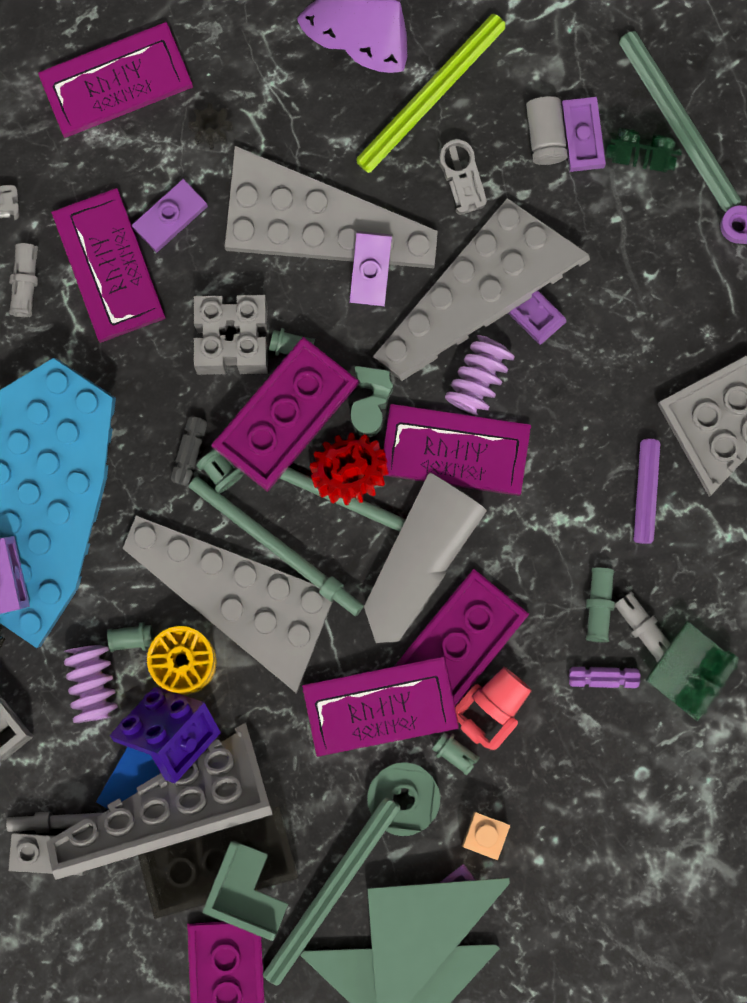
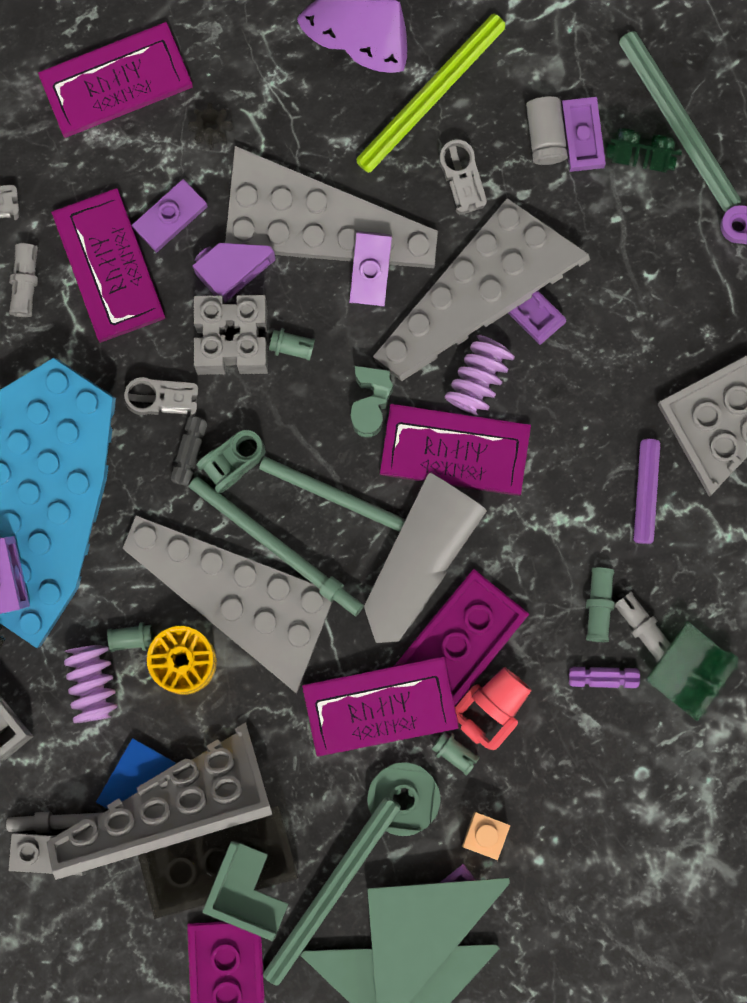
(168, 397): none -> light grey piece
(169, 729): dark purple bracket -> none
(231, 266): none -> medium lavender slope
(285, 414): magenta tile -> none
(349, 469): red gear -> none

